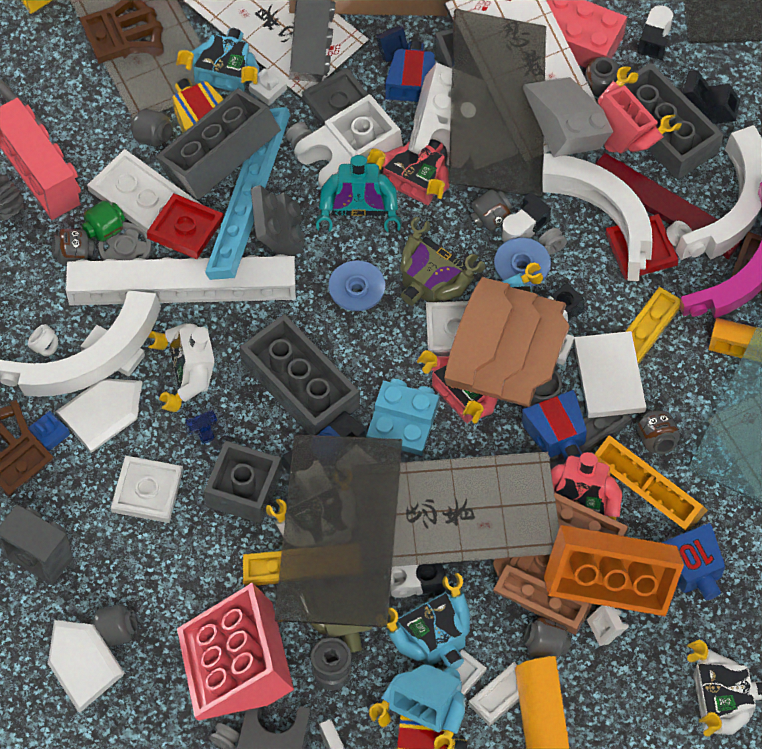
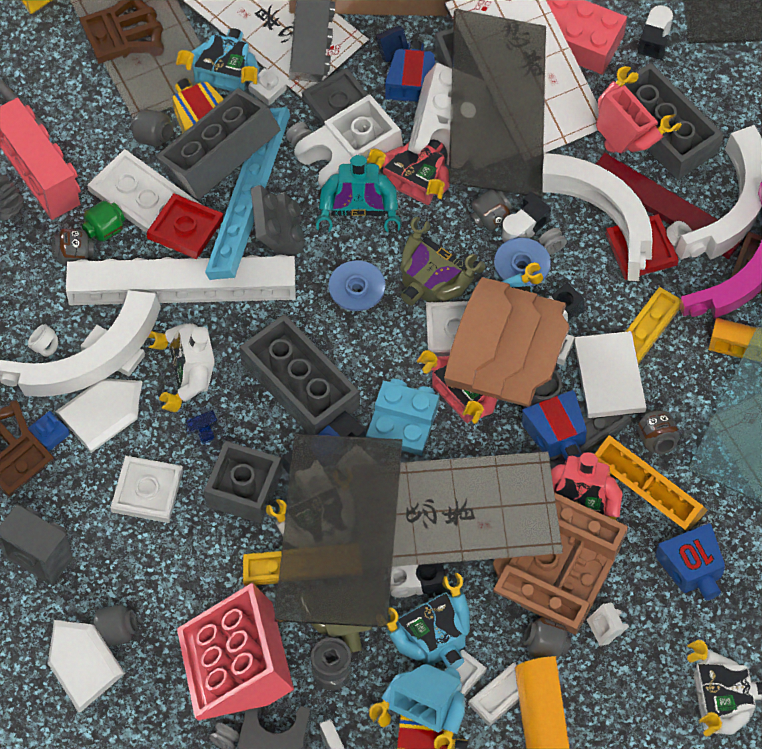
(126, 245): light grey wheel -> none
(568, 116): light grey slope -> none
(600, 74): dark grey head -> none
(613, 570): orange brick -> none
(716, 102): black brick -> none

